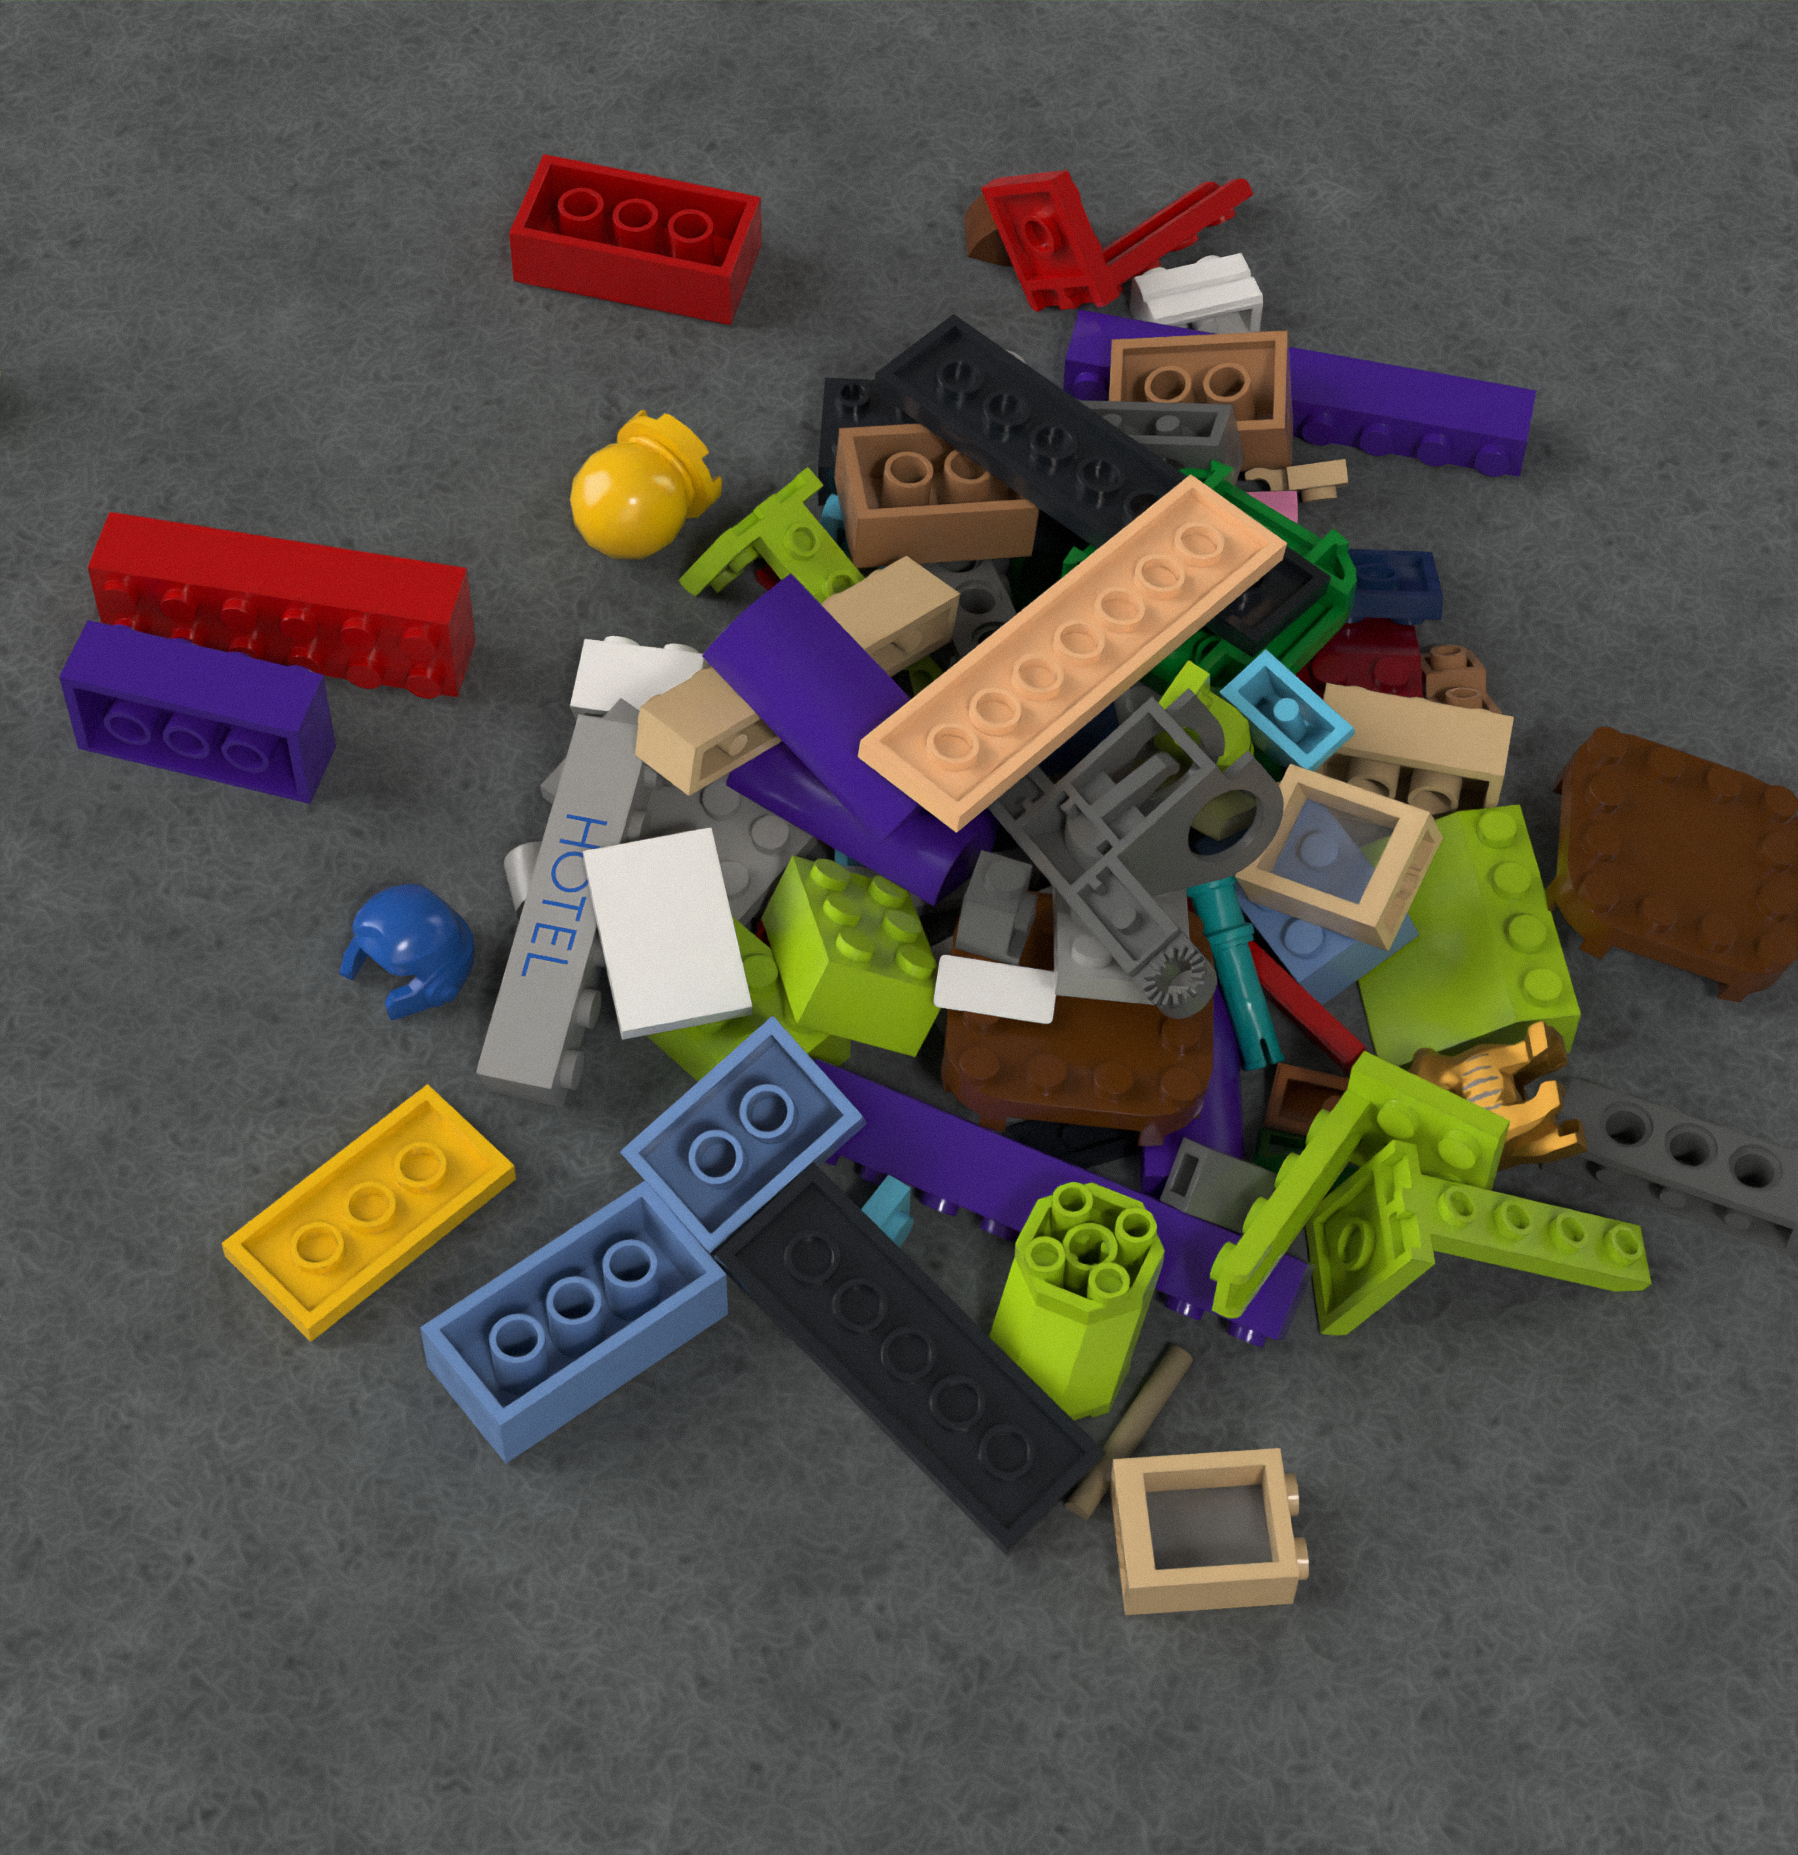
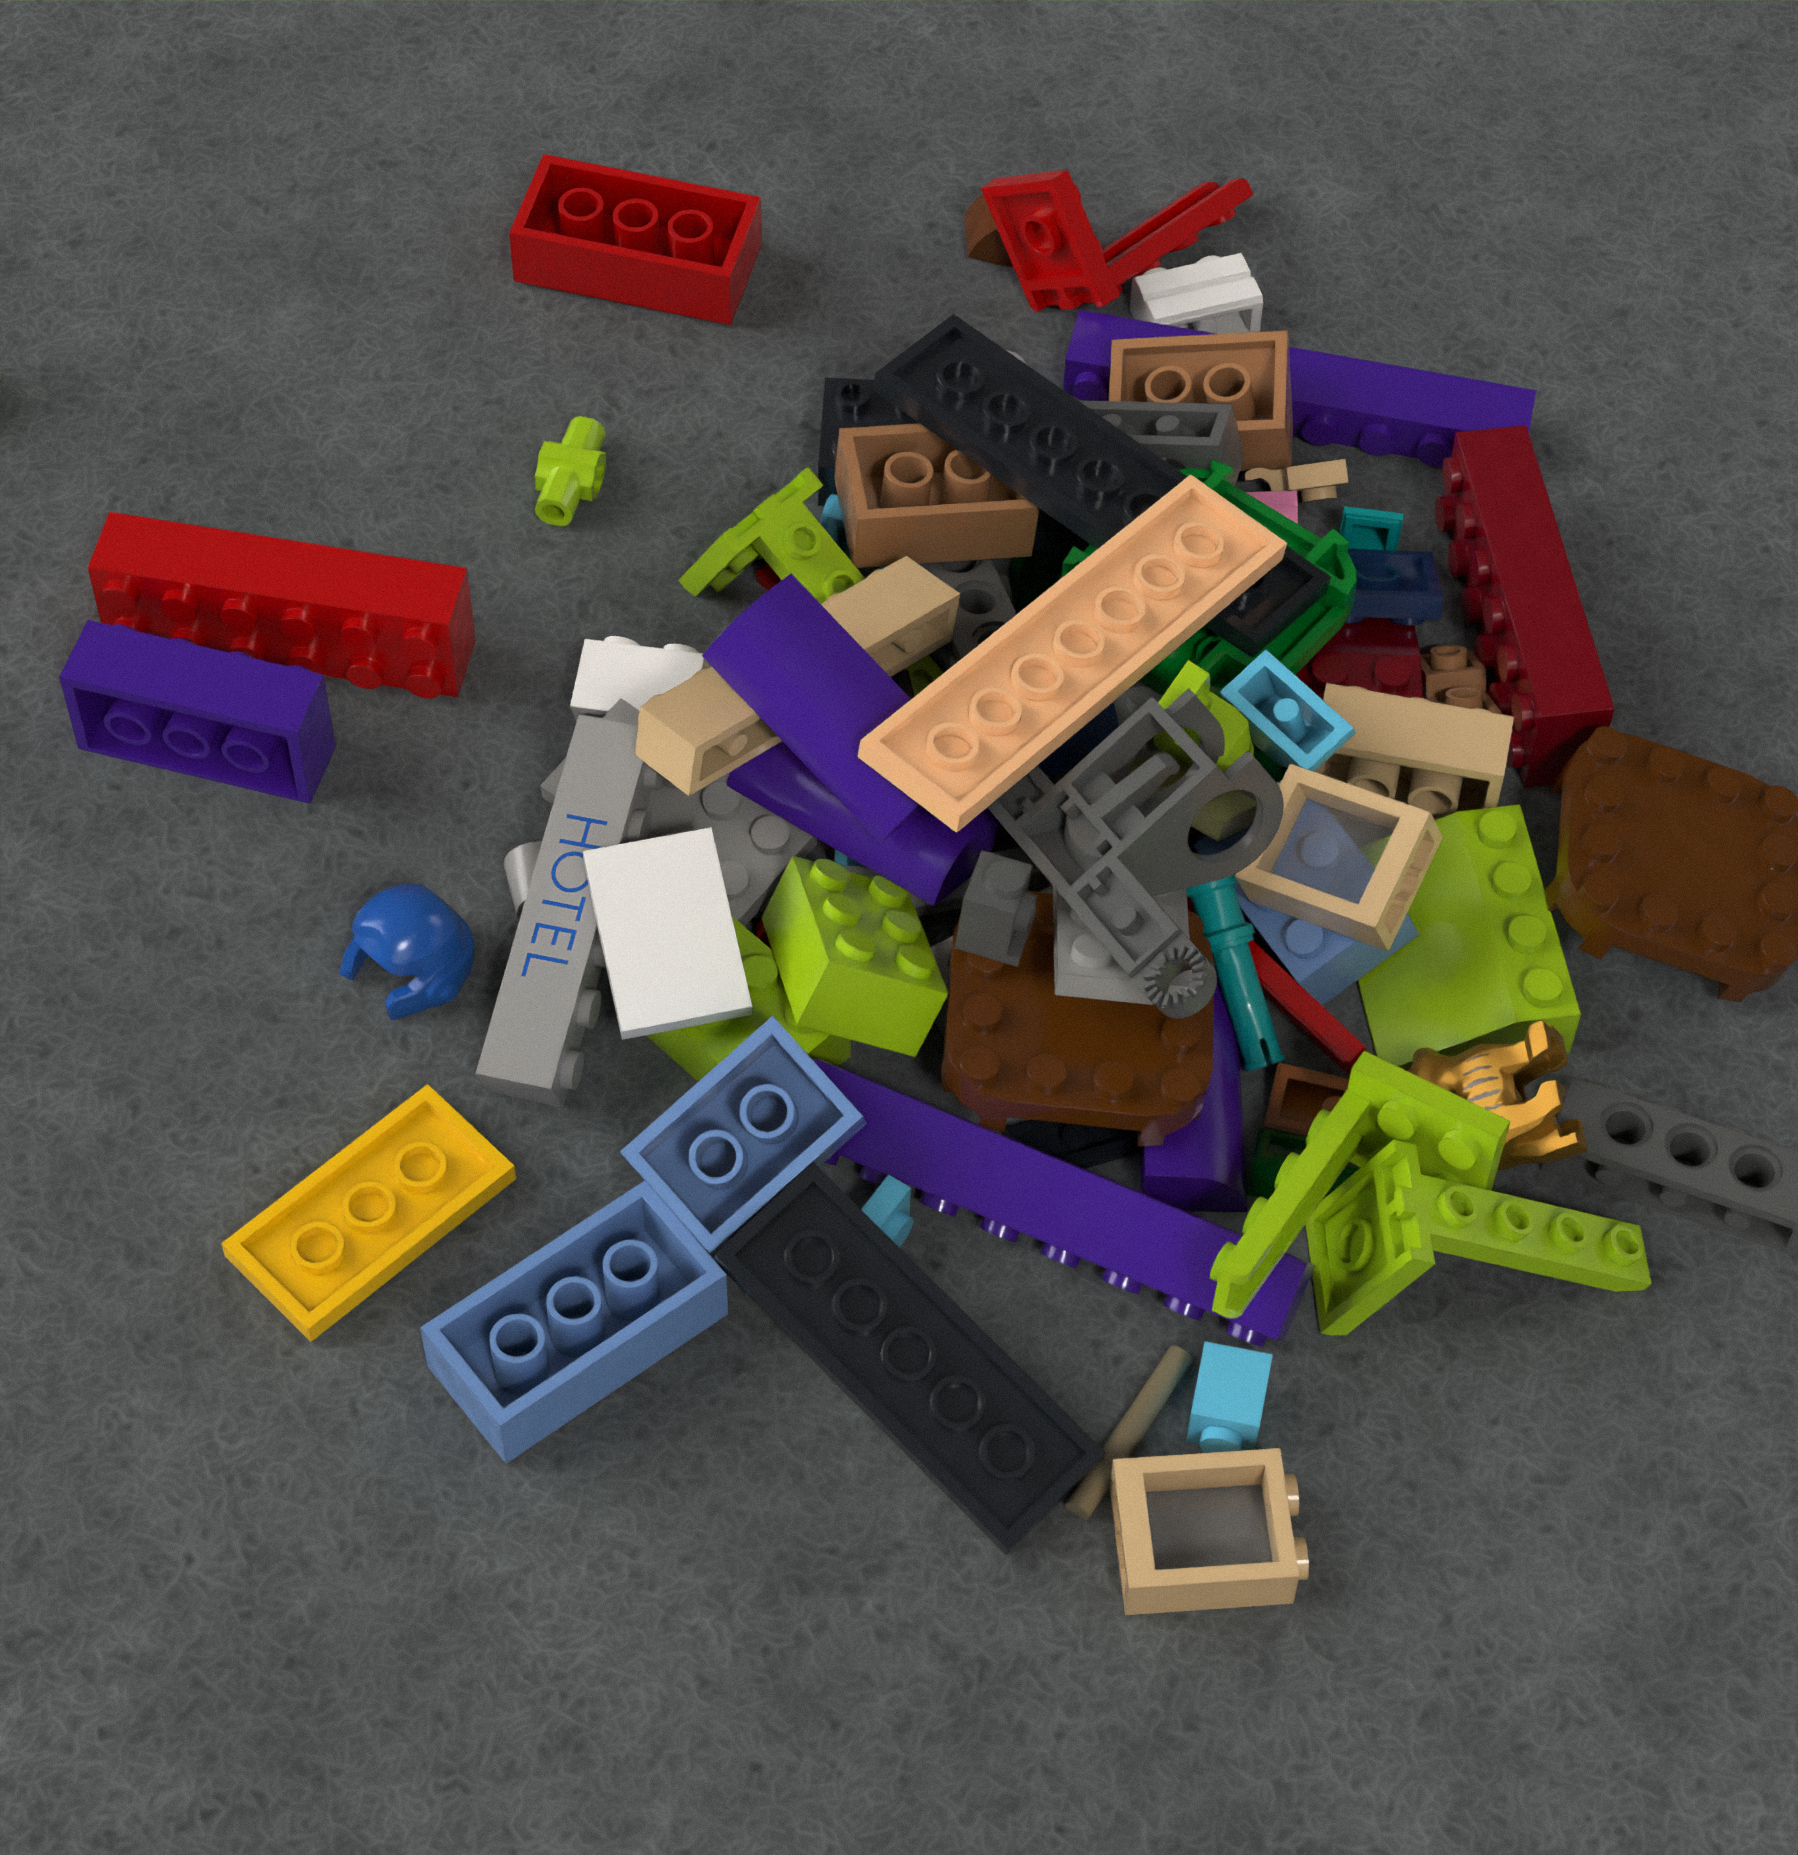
(570, 471): none -> lime axle
(642, 488): yellow tile -> none
(995, 989): white sticker -> none
(1079, 1294): lime brick -> none
(1215, 1185): dark grey brick -> none
(1228, 1398): none -> medium azure brick
(1371, 528): none -> teal slope
(1521, 600): none -> dark red brick

